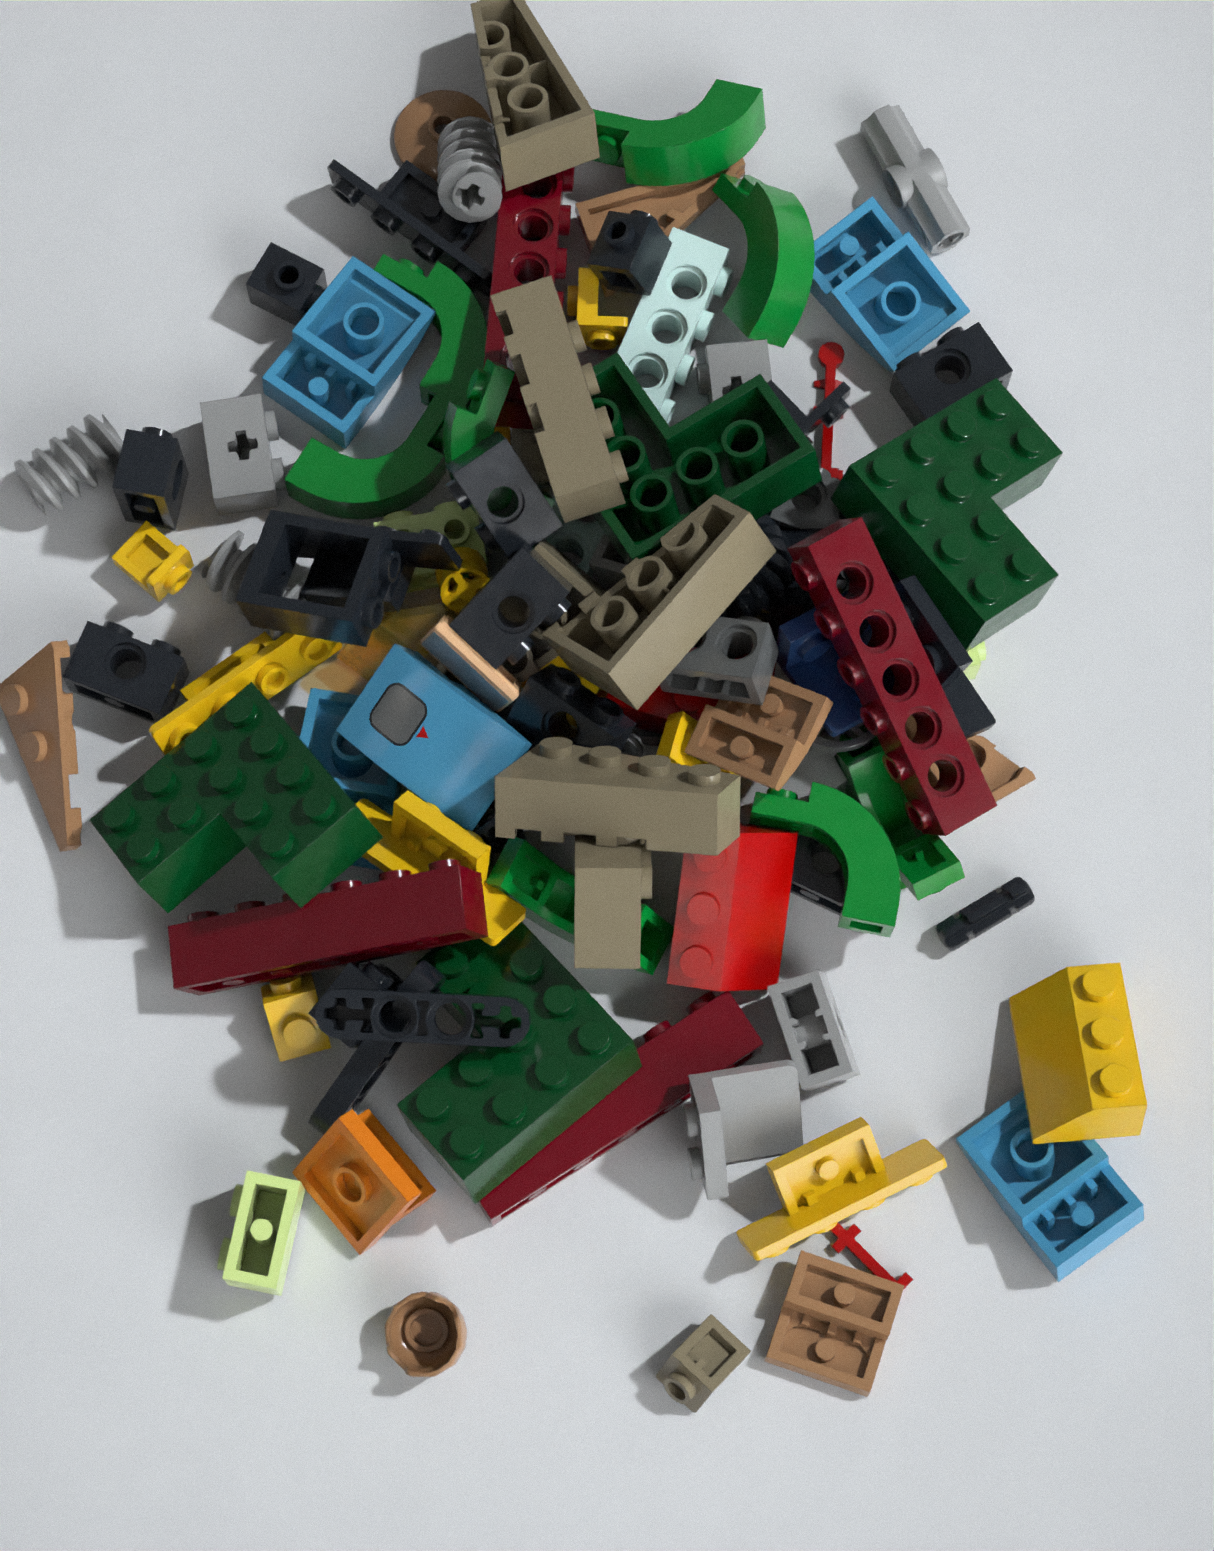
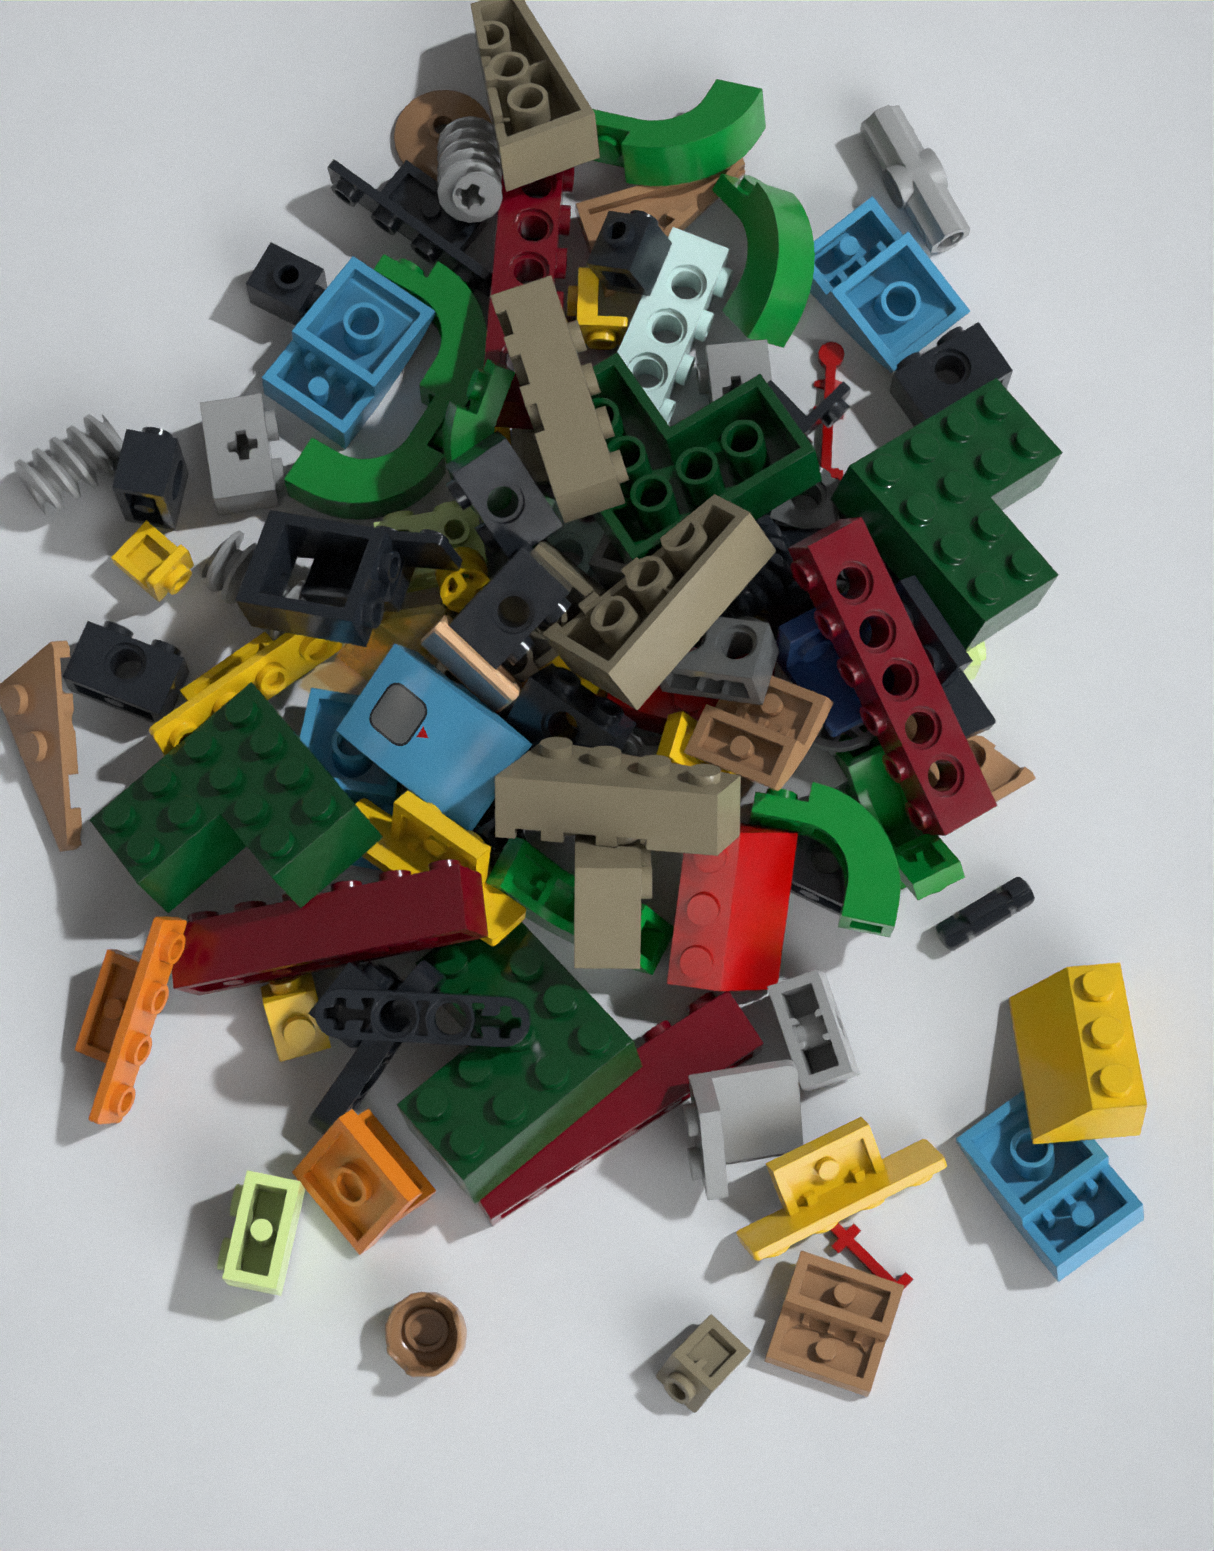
(123, 1014): none -> orange bracket

